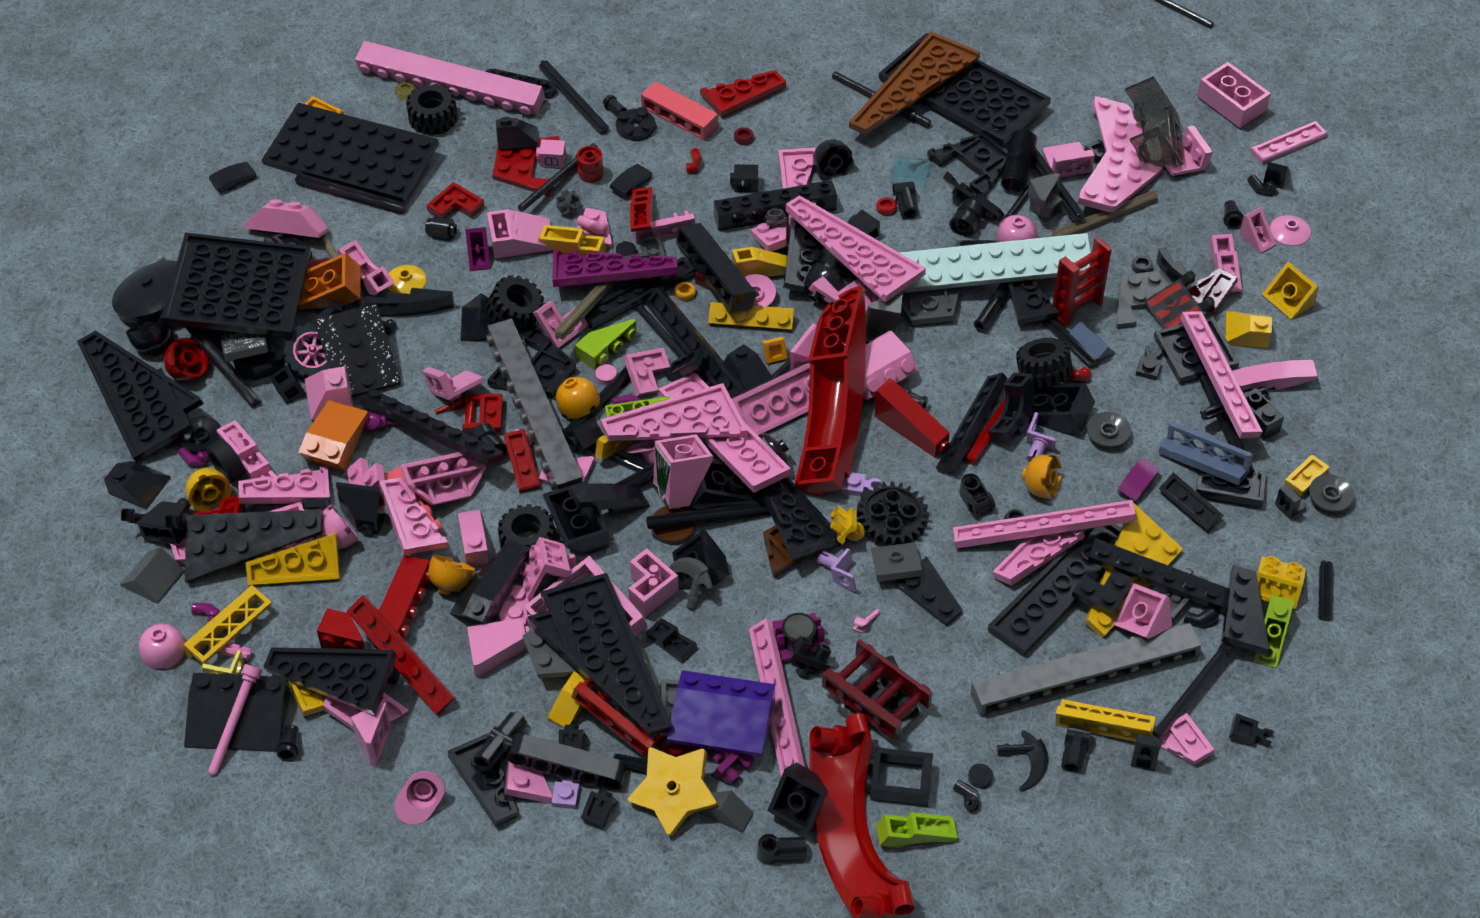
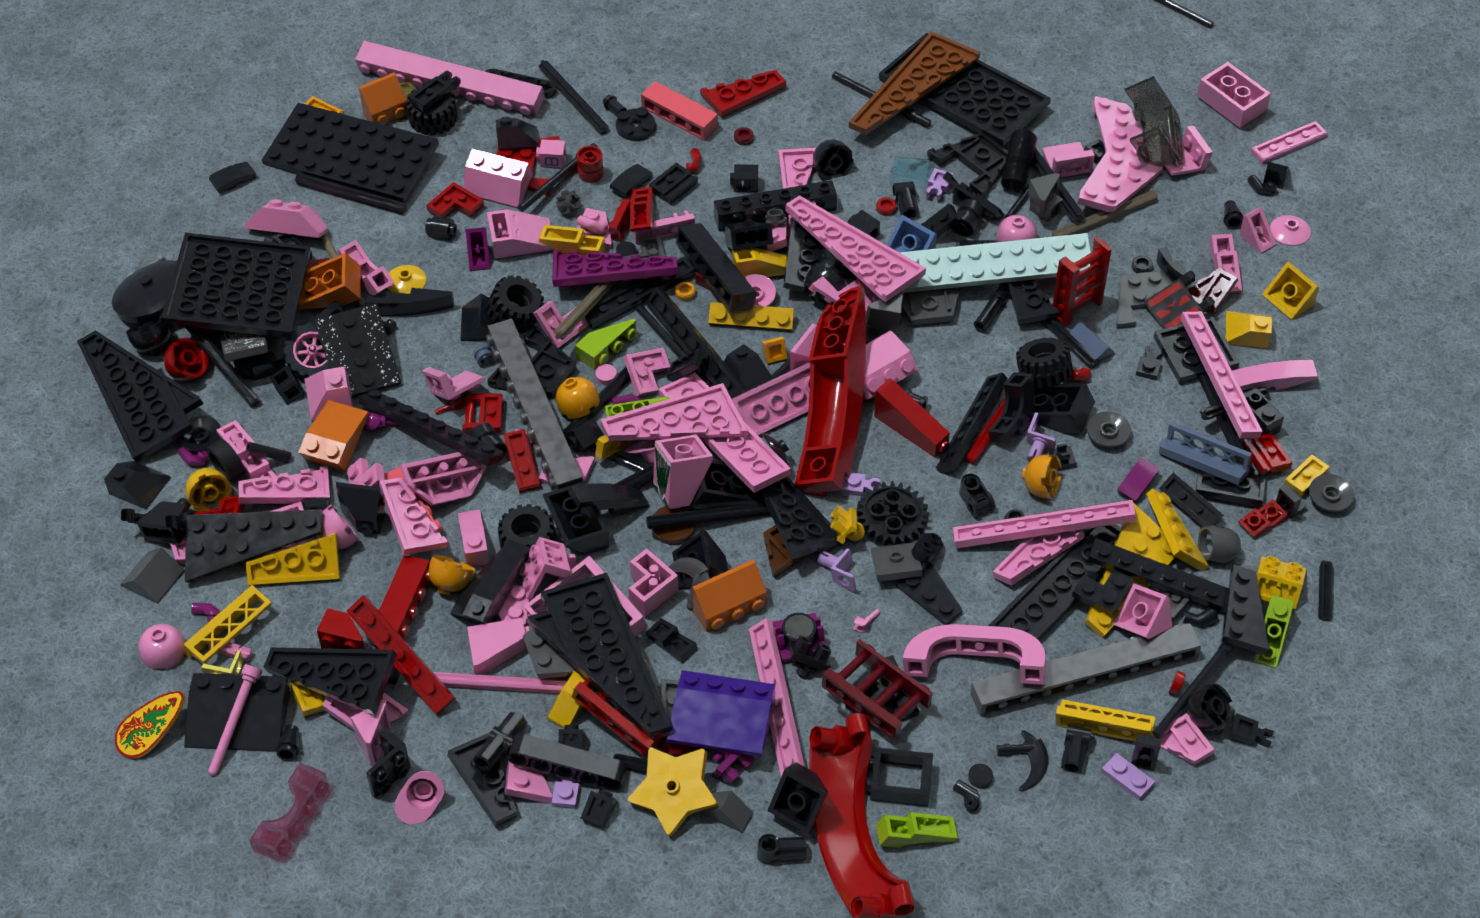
(148, 725): none -> shield
(269, 452): none -> black piece
(275, 836): none -> clear pink arch
(383, 100): none -> orange slope
(392, 766): none -> black bracket
(434, 90): none -> black hinge
(483, 355): none -> sand blue bush
(497, 178): none -> bright pink slope
(501, 682): none -> bright pink axle
(621, 221): none -> red plate
(673, 183): none -> black plate
(729, 596): none -> orange slope
(747, 235): none -> black slope
(911, 236): none -> medium blue slope
(927, 547): none -> black plate
(937, 184): none -> lavender plate
(942, 220): none -> black plate
(977, 641): none -> bright pink arch
(1065, 455): none -> black tile
(1128, 776): none -> lavender plate
(1175, 532): none -> yellow wing
(1177, 682): none -> red tile
(1210, 708): none -> black cylinder
(1225, 544): none -> dark grey helmet
(1264, 519): none -> red slope
(1267, 454): none -> red plate

